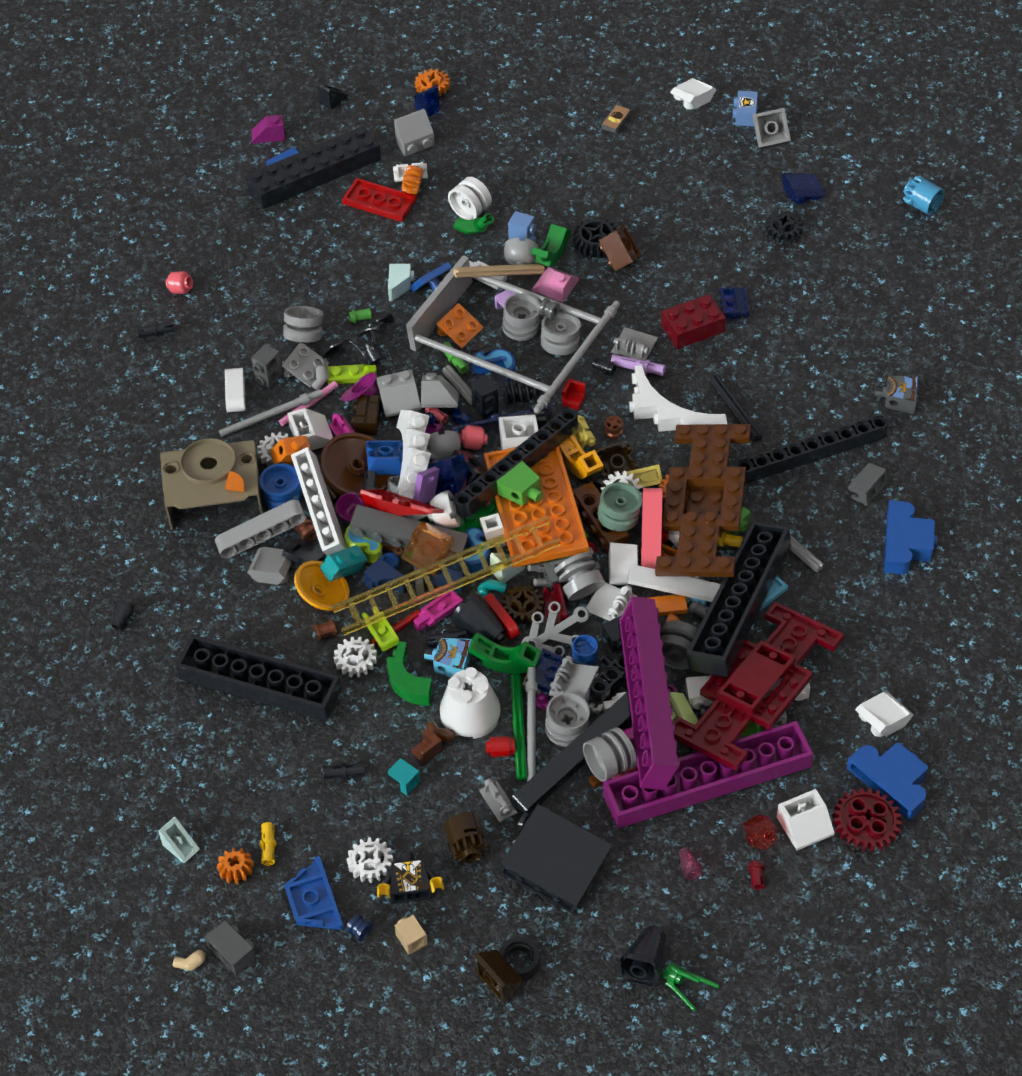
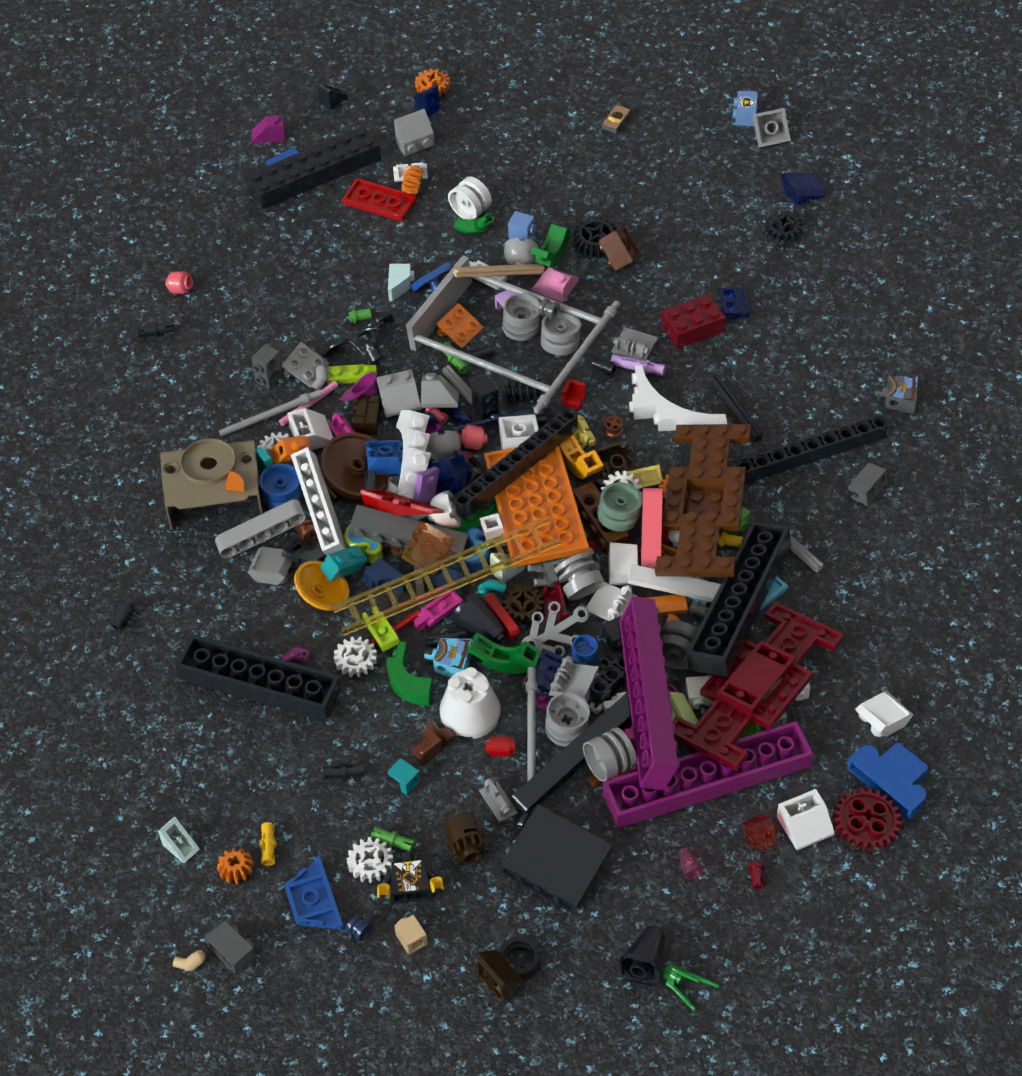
(235, 390): white beam -> none
(263, 459): none -> teal tile
(295, 653): none -> magenta arm
(303, 324): light grey wheel -> none
(325, 630): copper bush -> none
(347, 504): magenta hair -> none
(391, 559): blue tile -> none
(393, 839): none -> bright green pin
(499, 357): blue animal -> none
(518, 727): green axle -> none
(520, 485): bright green torso -> none
(693, 93): white slope -> none
(906, 538): blue brick -> none
(923, 195): dark azure gear -> none

